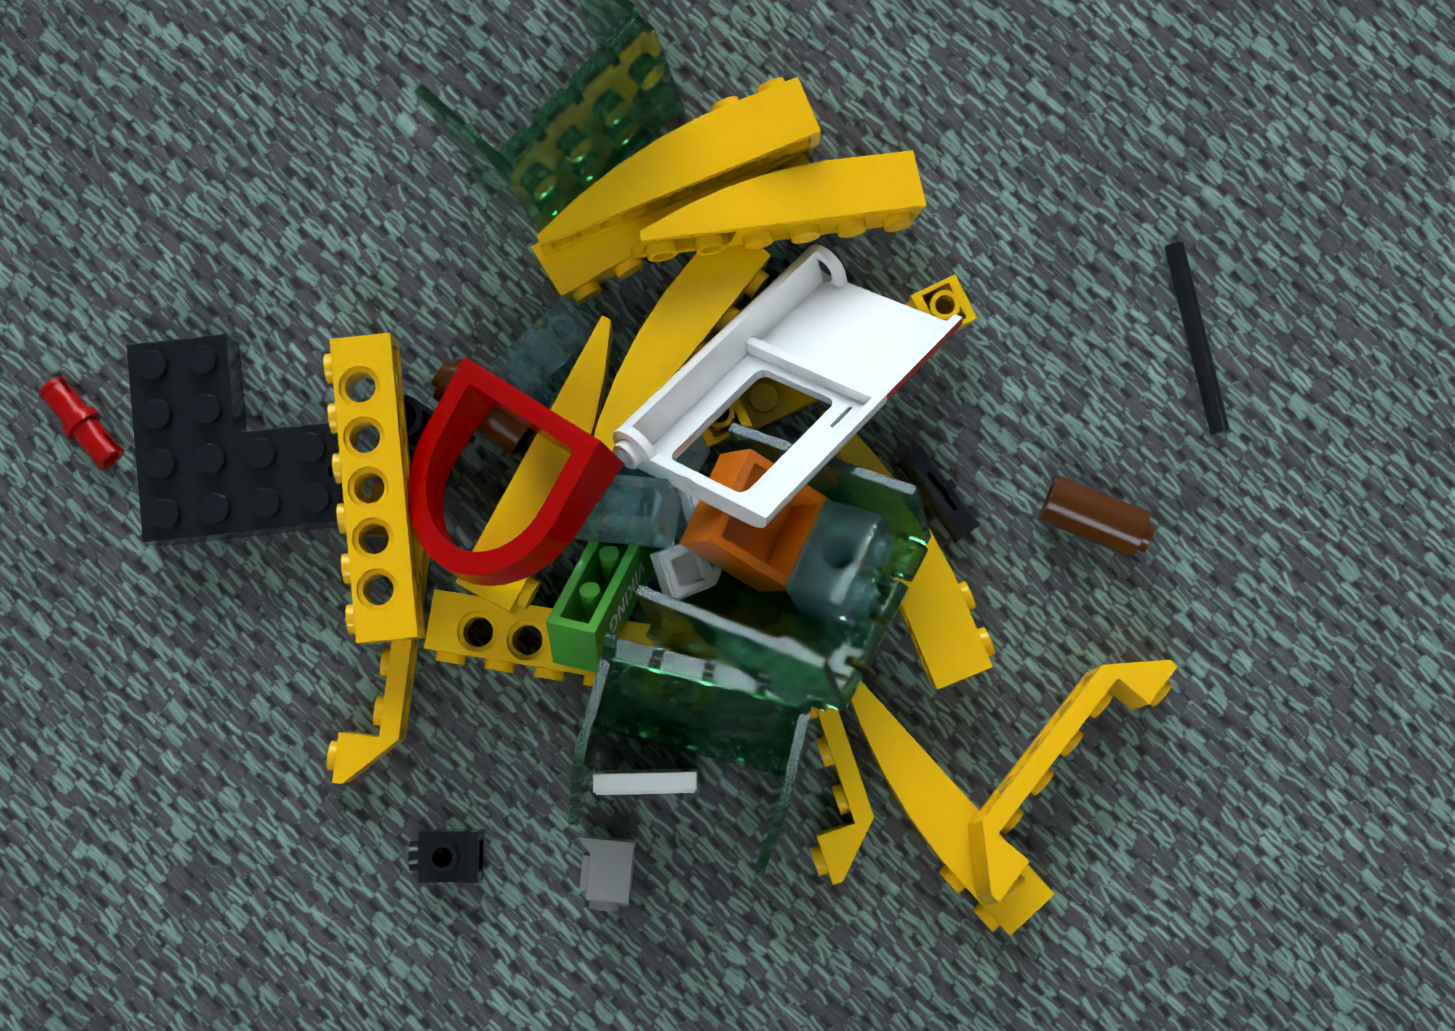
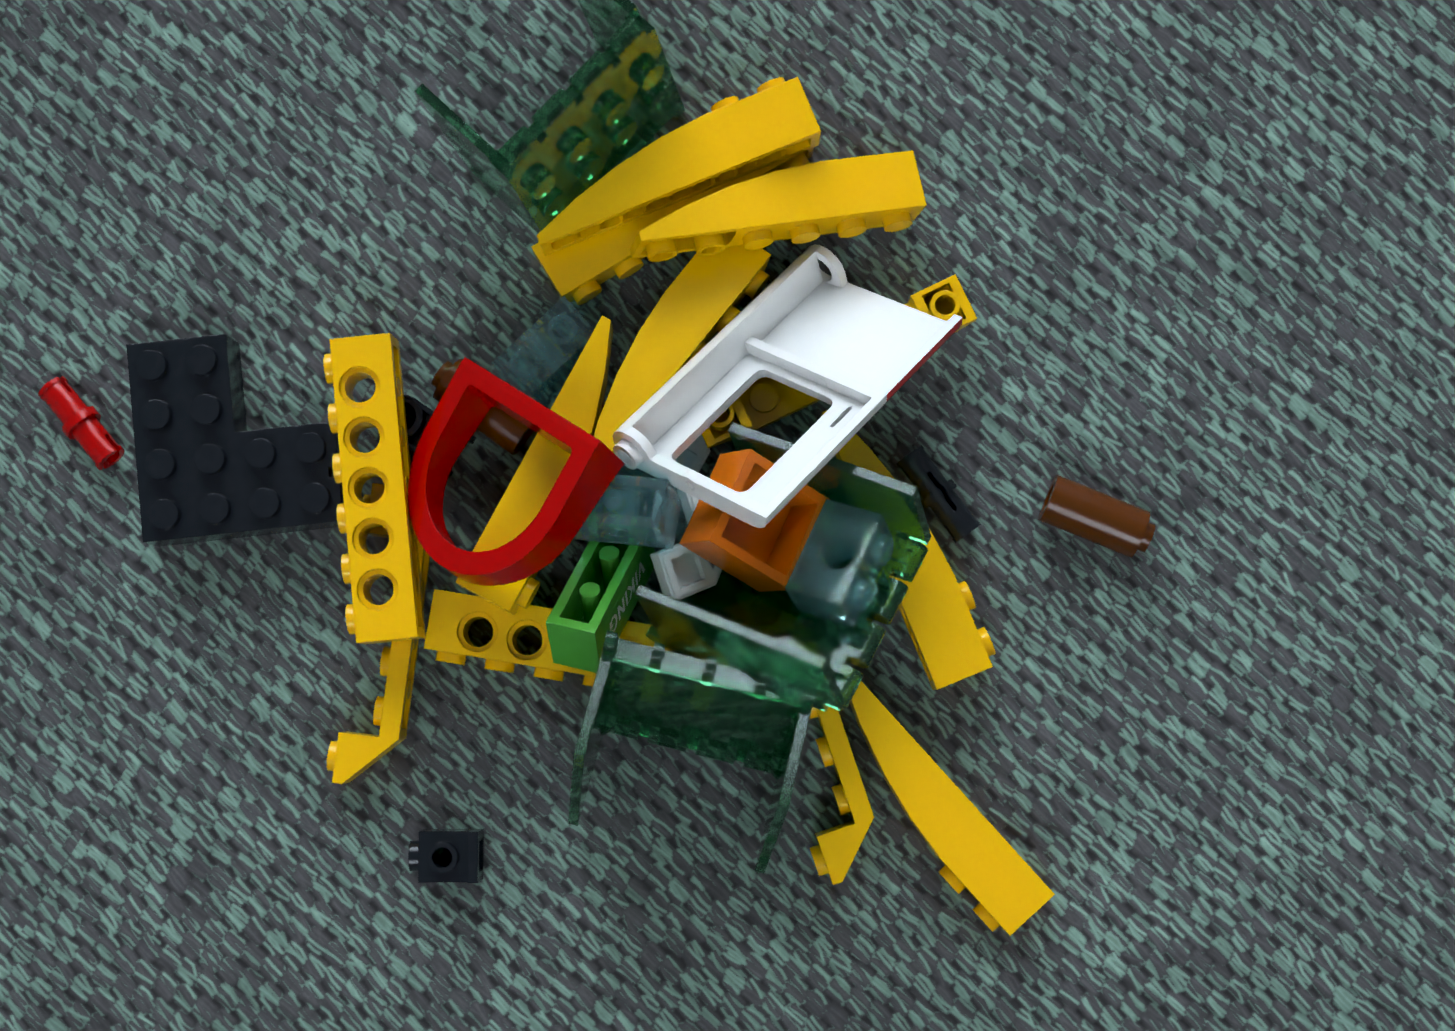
(607, 871): light grey window -> none
(645, 781): white tile -> none
(994, 860): yellow slope -> none
(1197, 338): black bar -> none

